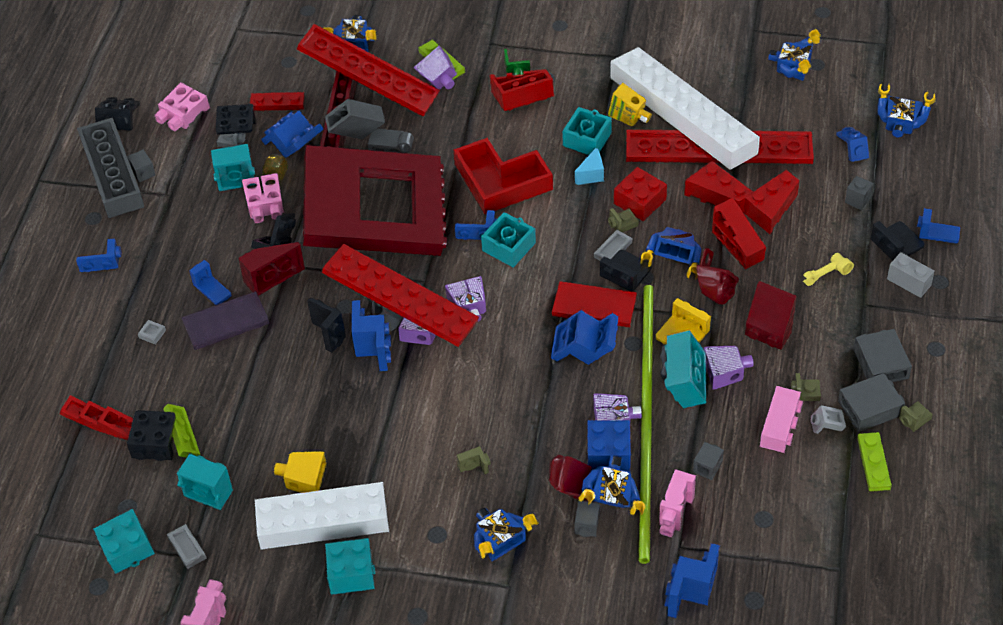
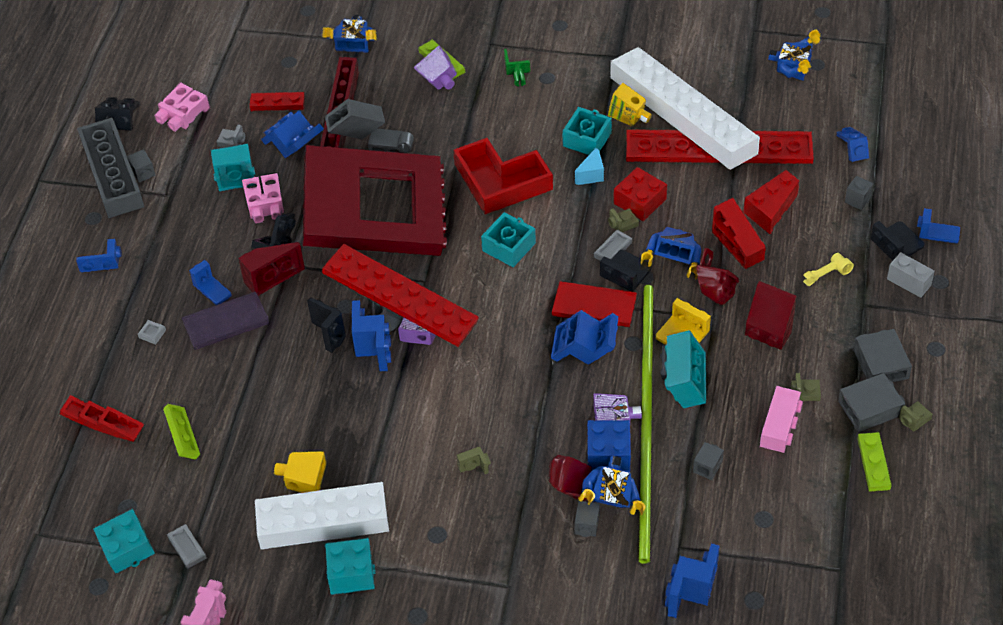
(151, 435): black bracket -> none
(204, 481): teal brick -> none
(235, 119): black bracket -> none
(275, 164): clear yellow head -> none
(368, 70): red plate -> none
(468, 295): medium lavender torso -> none
(474, 231): blue bracket -> none
(500, 532): torso -> none
(522, 89): red wedge -> none
(678, 493): bright pink hips -> none
(716, 186): red wedge -> none
(725, 365): medium lavender torso -> none
(827, 418): light grey bracket -> none
(902, 114): blue torso -> none

